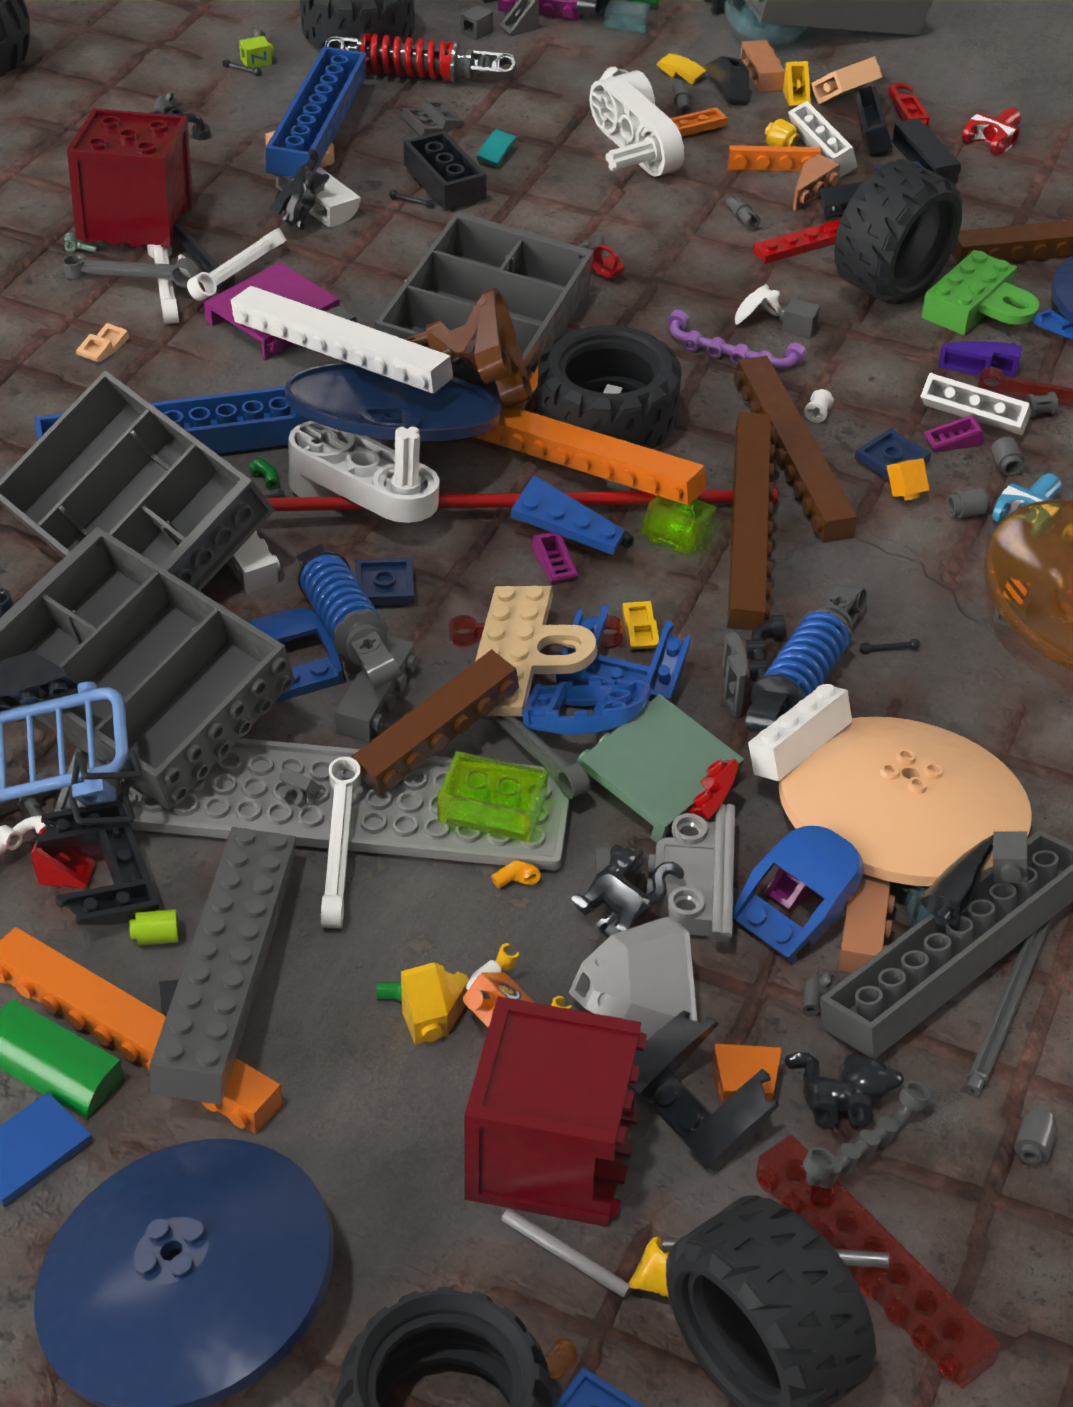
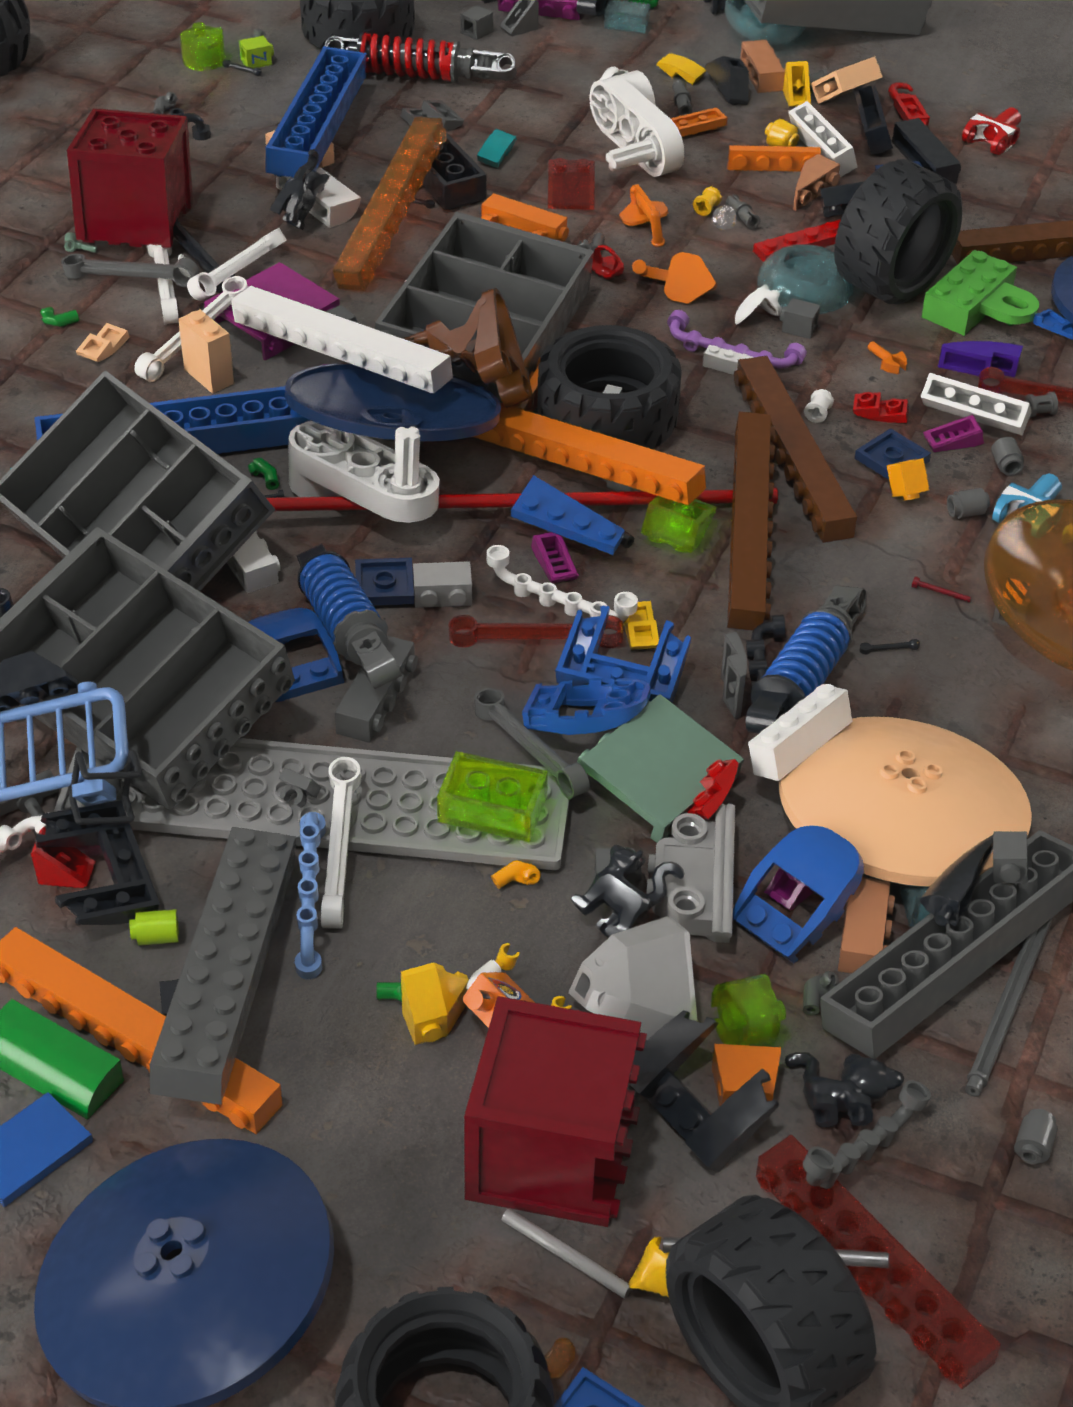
(58, 319): none -> green arm
(171, 347): none -> white piece
(202, 47): none -> clear neon green brick
(206, 351): none -> light nougat brick
(308, 961): none -> medium blue bar
(389, 204): none -> clear orange brick
(436, 722): reddish brown brick -> none
(442, 584): none -> light grey brick
(498, 558): none -> white bar
(519, 632): tan plate -> none
(524, 217): none -> orange brick
(571, 184): none -> clear red slope
(644, 210): none -> orange piece
(684, 281): none -> orange piece
(709, 198): none -> yellow bush
(722, 359): none -> white piece
(724, 217): none -> clear tile
(748, 1011): none -> clear neon green brick
(807, 275): none -> clear light blue brick
(872, 407): none -> red slope
(890, 362): none -> orange bar
(916, 582): none -> dark red piece

